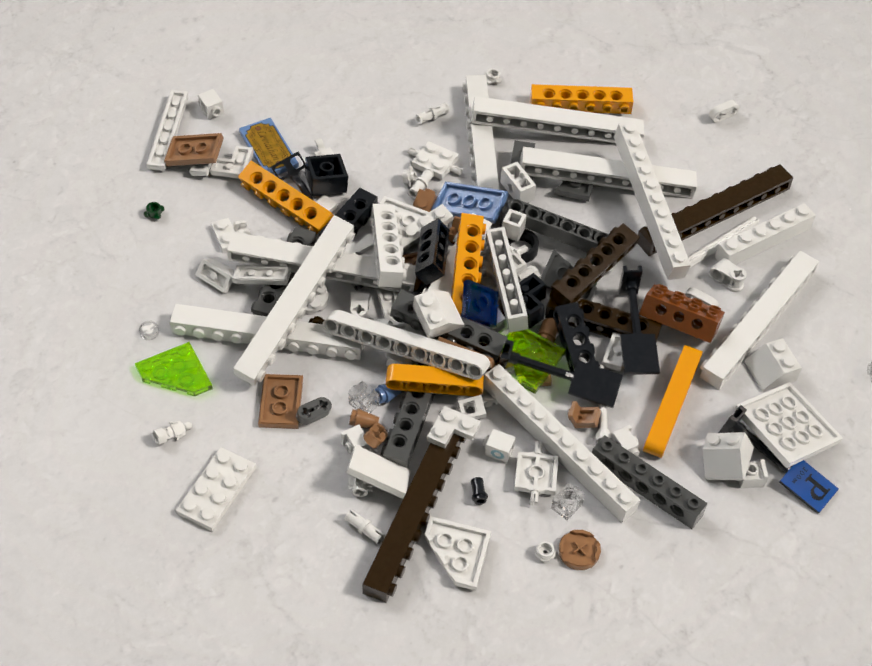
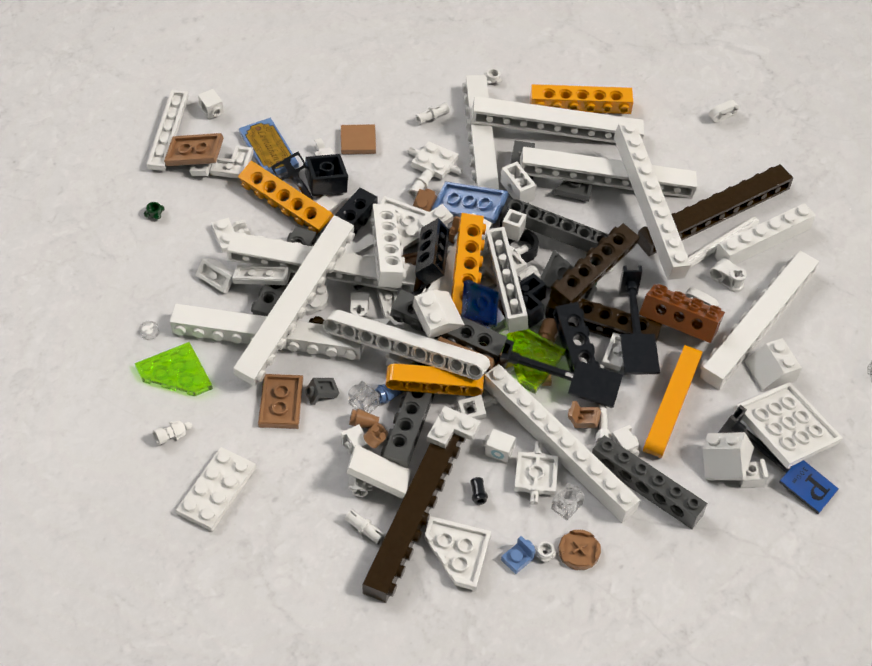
(316, 414): dark grey beam -> none
(321, 388): none -> dark grey bracket
(358, 139): none -> medium nougat tile
(409, 176): white plate -> none
(519, 555): none -> medium blue bracket

